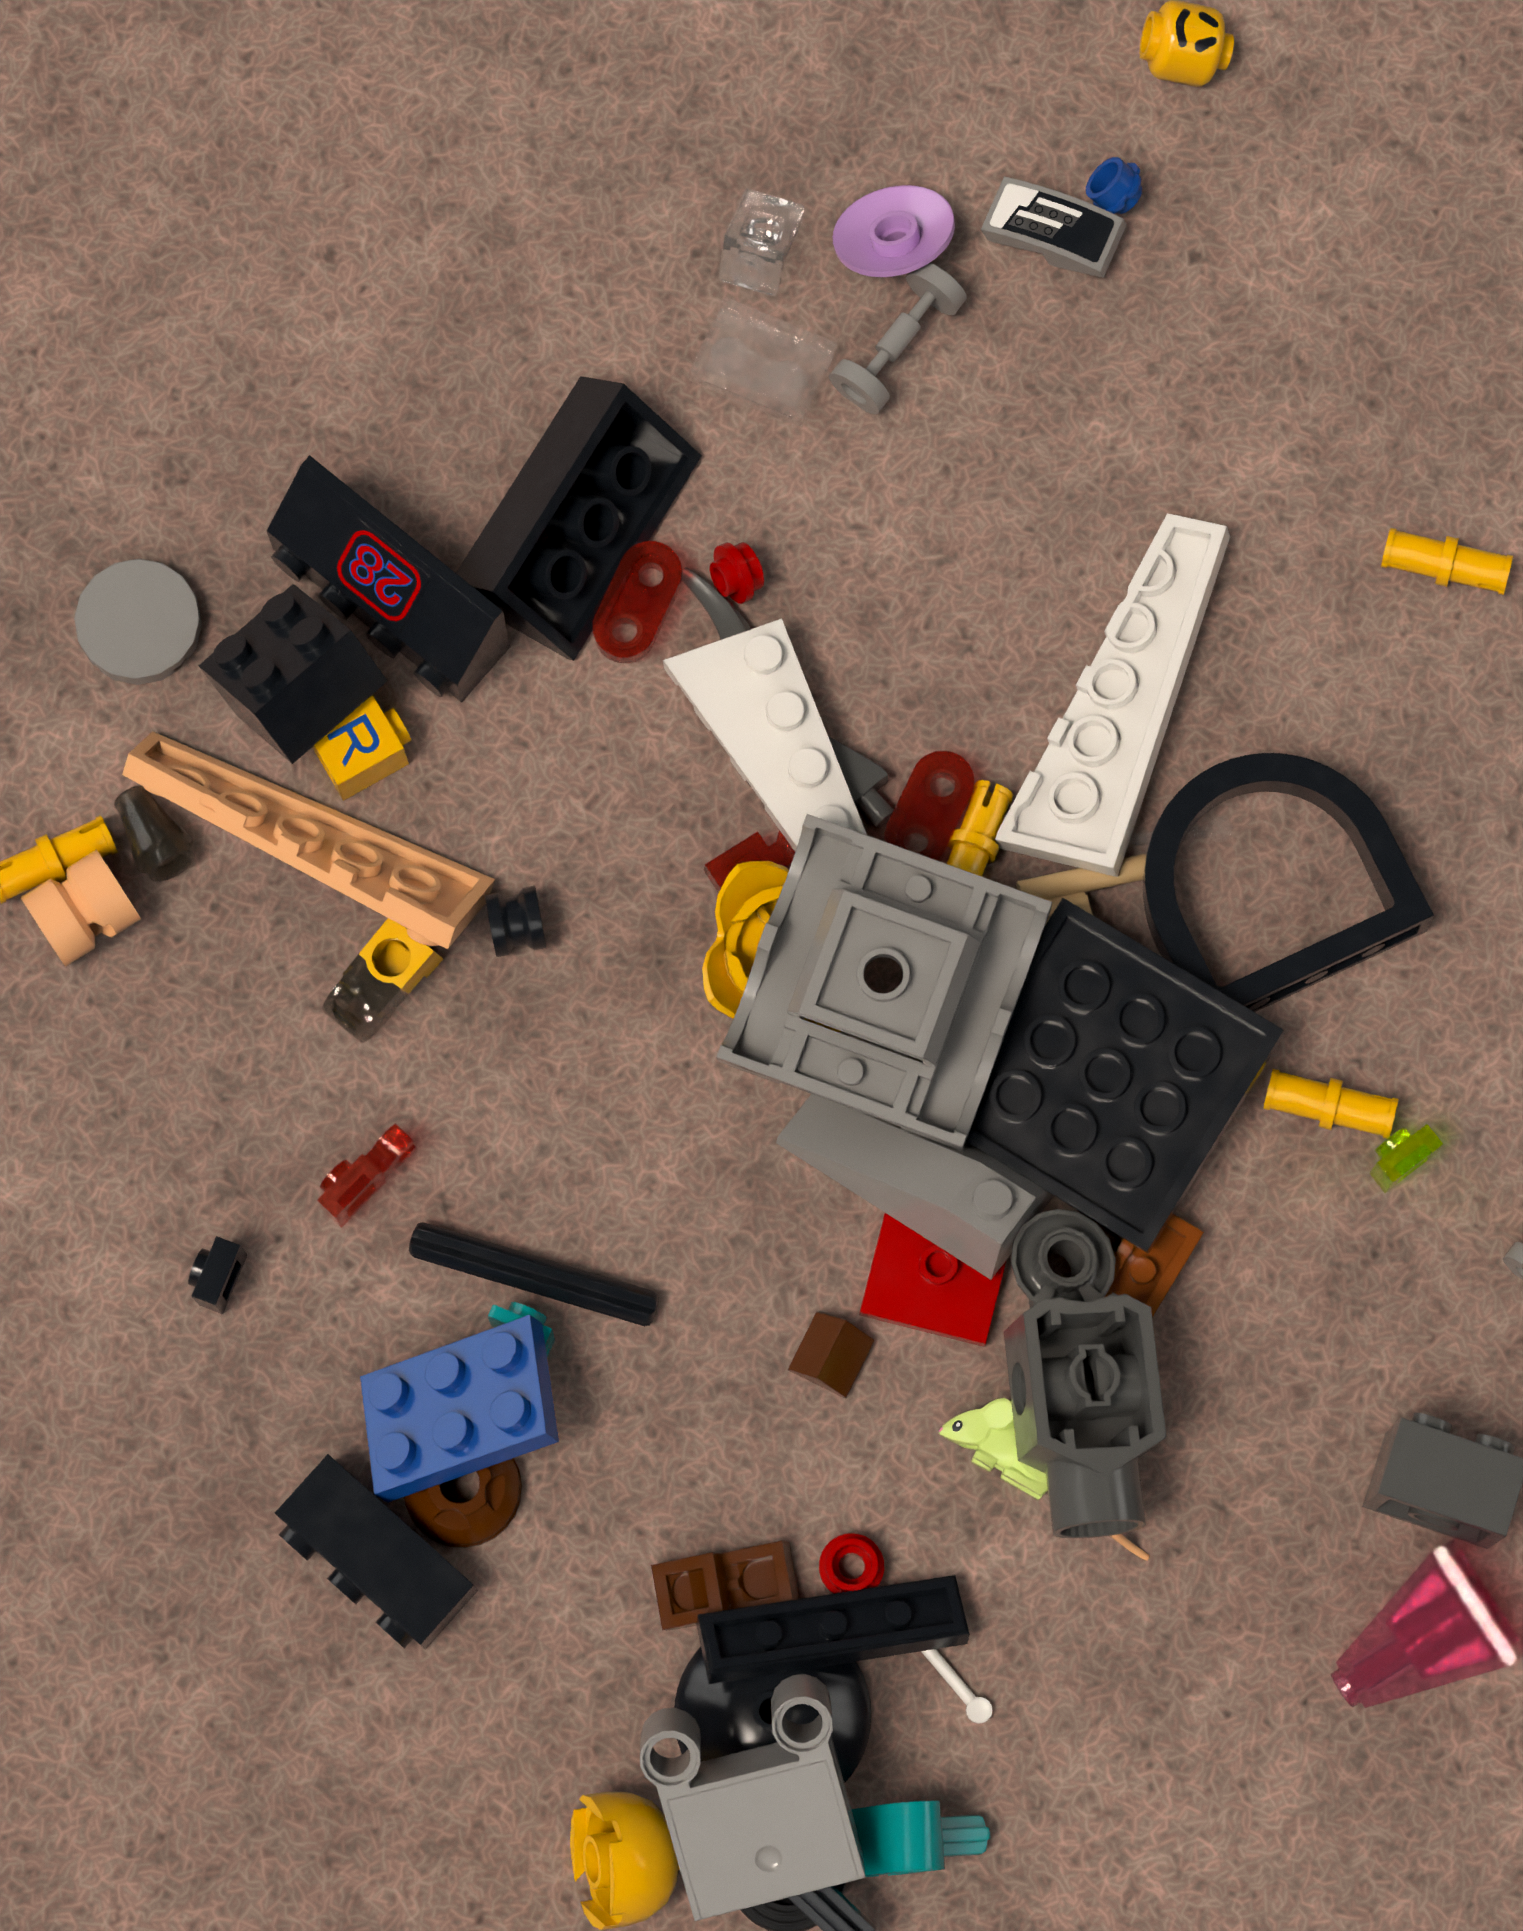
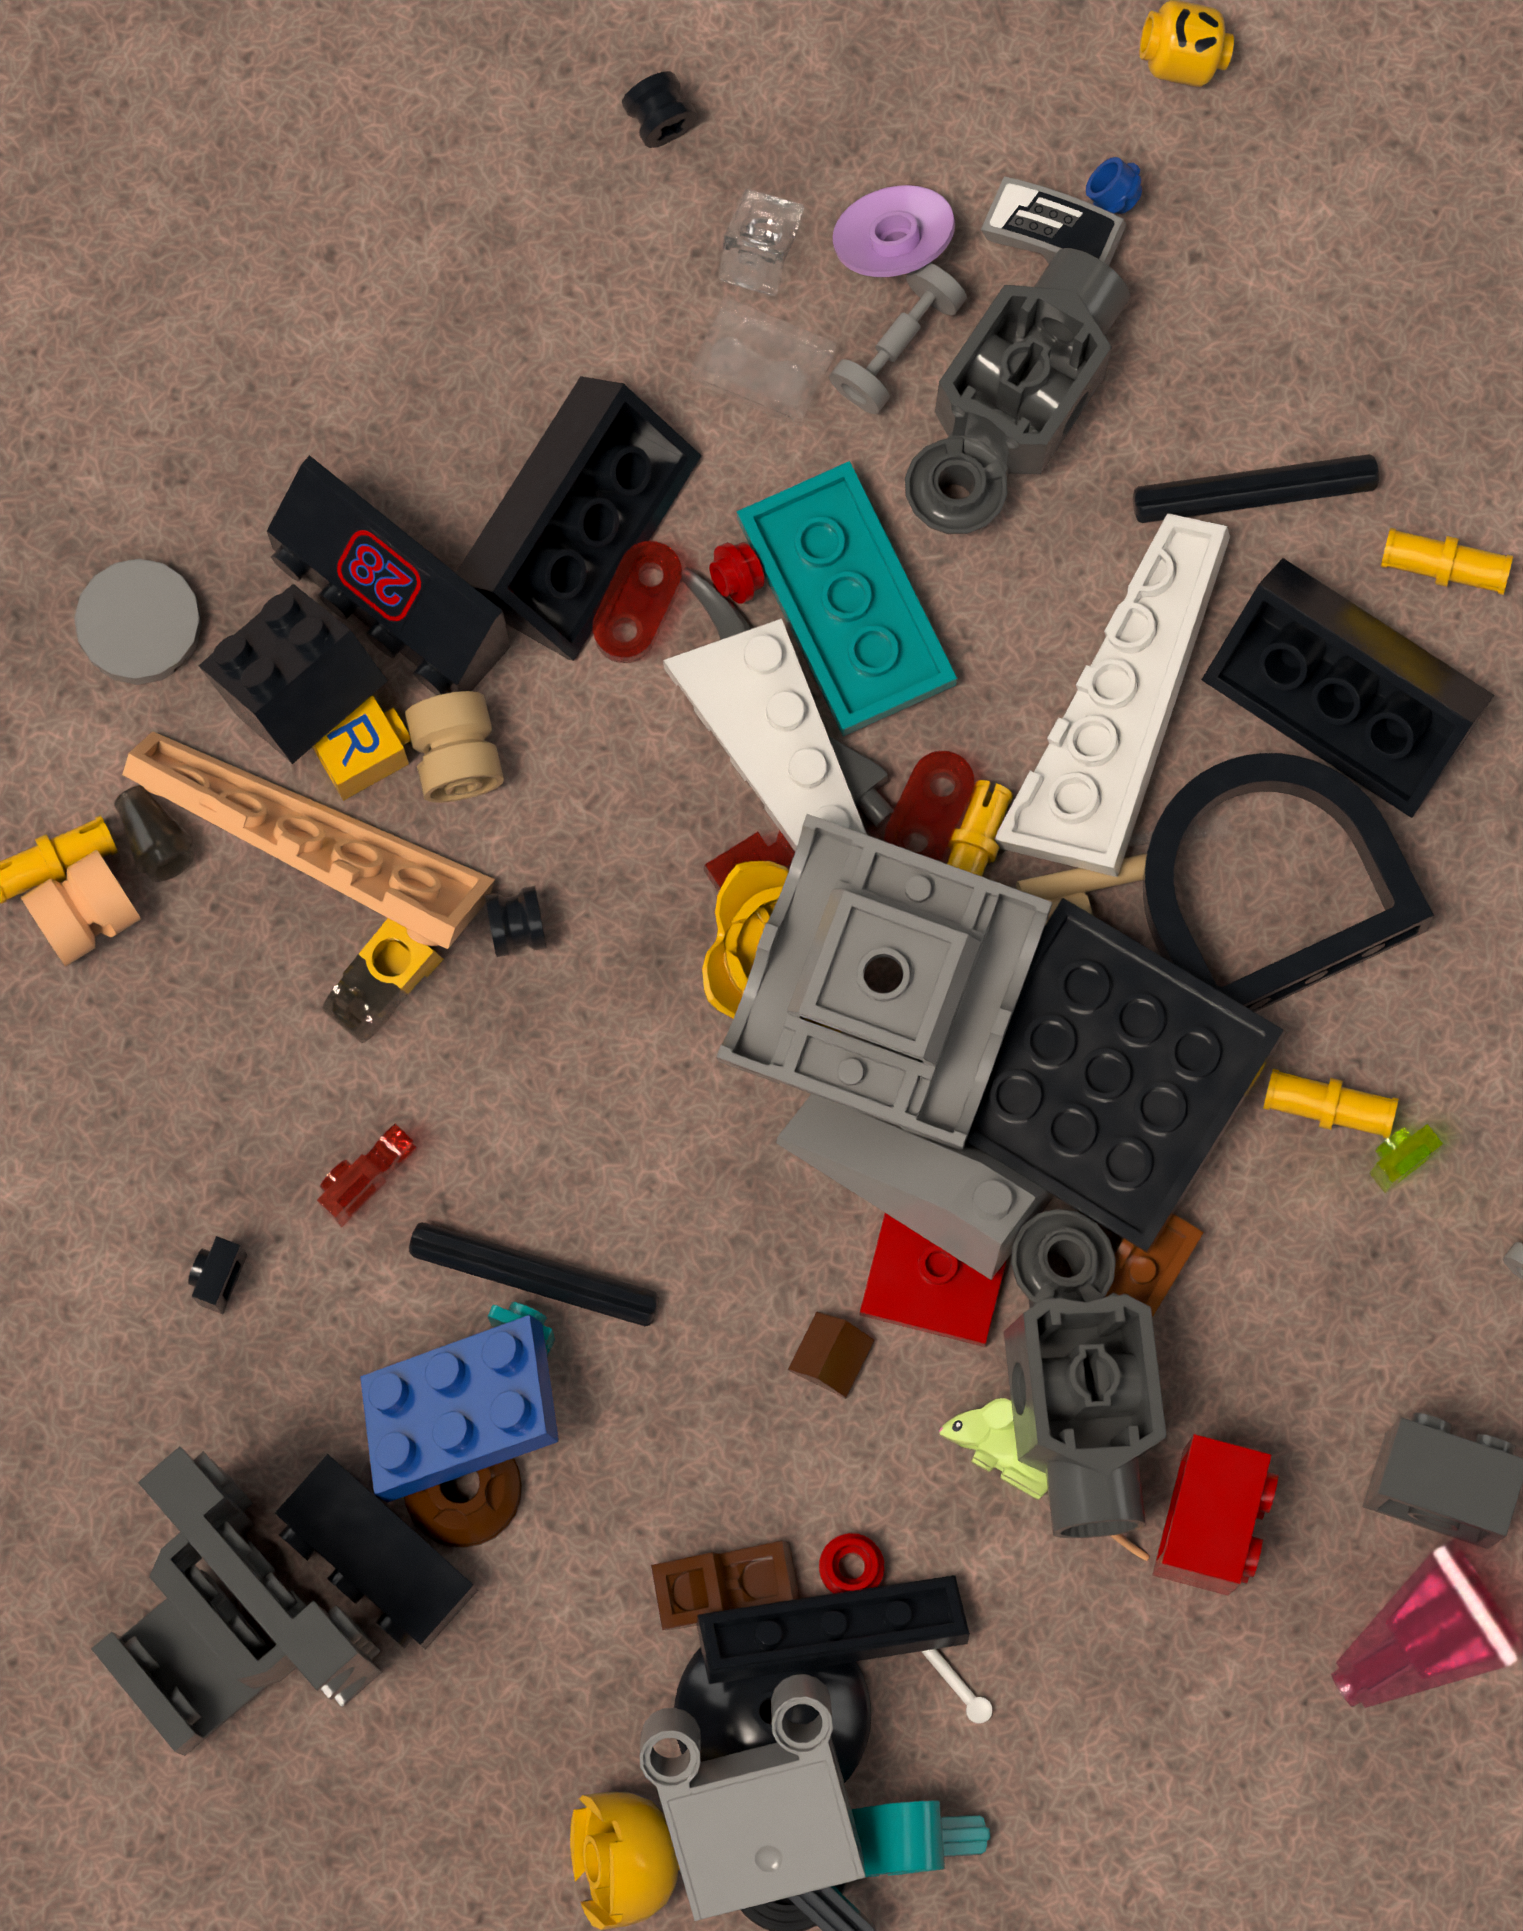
(175, 1676): none -> dark grey bracket
(211, 1523): none -> dark grey piece
(452, 737): none -> tan wheel
(659, 109): none -> black wheel
(846, 598): none -> teal plate
(1016, 389): none -> dark grey brick
(1214, 1514): none -> red piece
(1256, 488): none -> black axle
(1346, 687): none -> black slope

